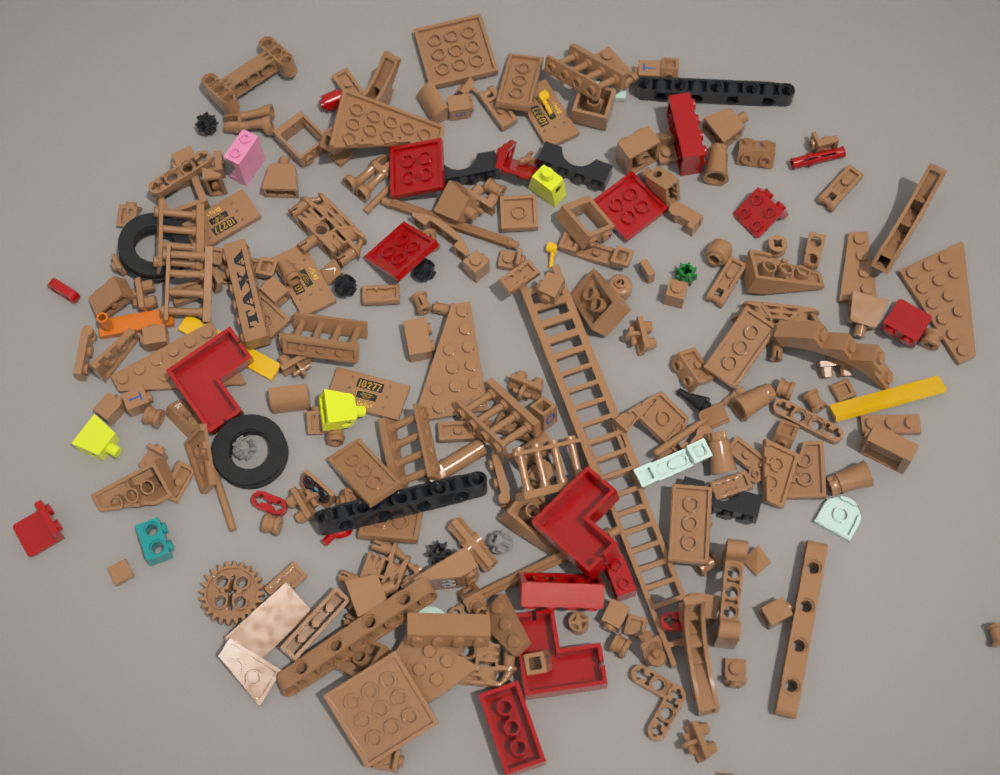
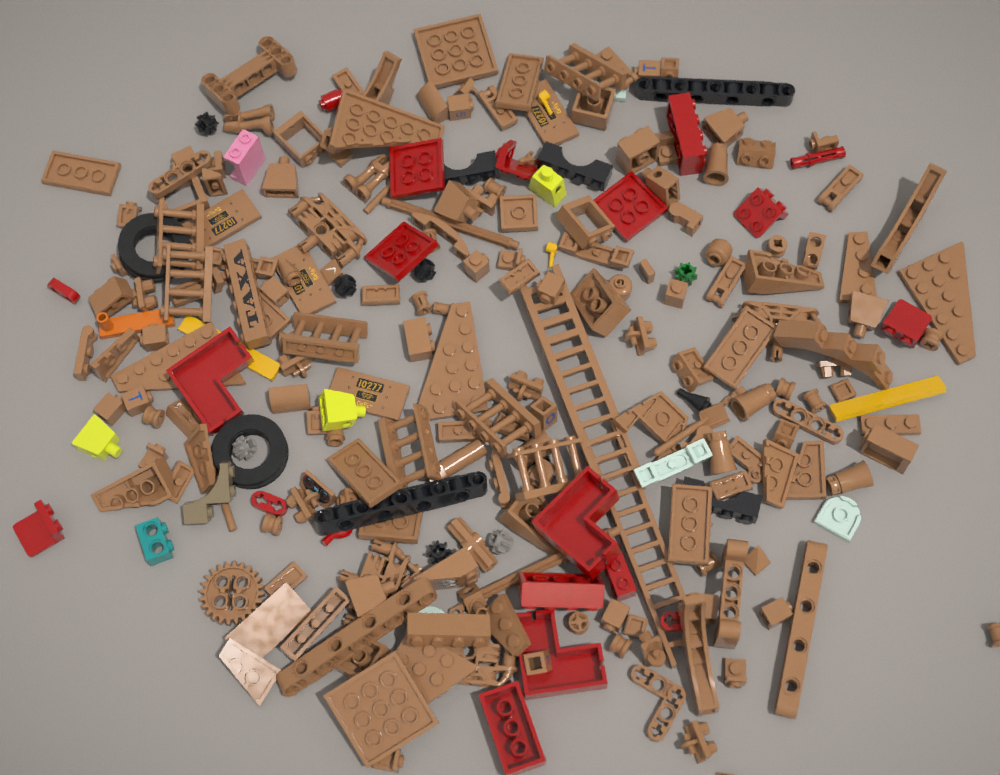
(81, 173): none -> medium nougat tile
(121, 572): medium nougat tile -> none
(224, 491): none -> dark tan arch

